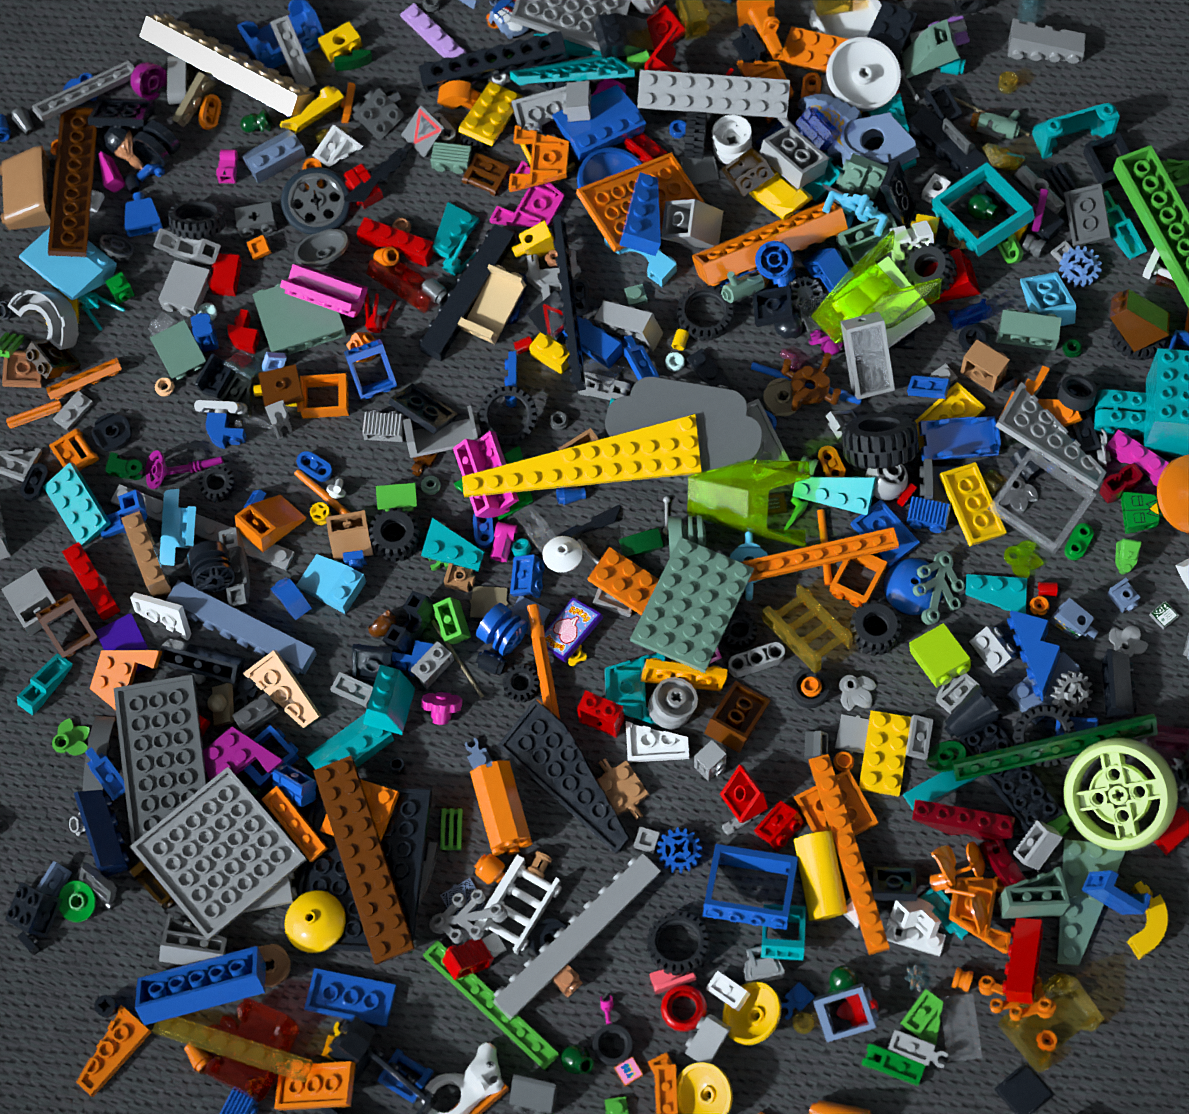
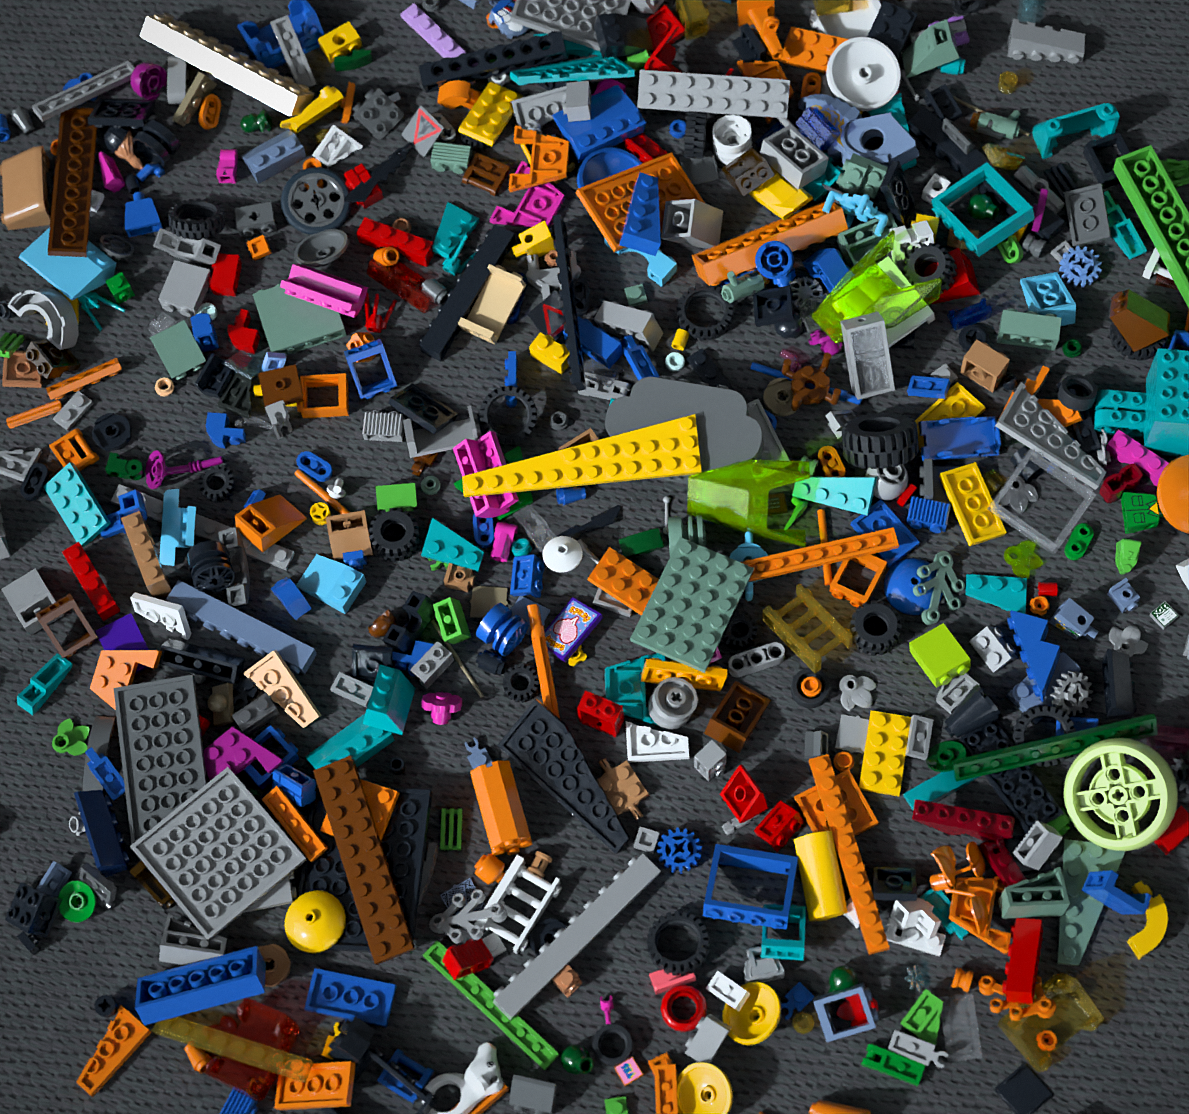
(220, 406): plate -> none
(522, 345): red hinge -> none

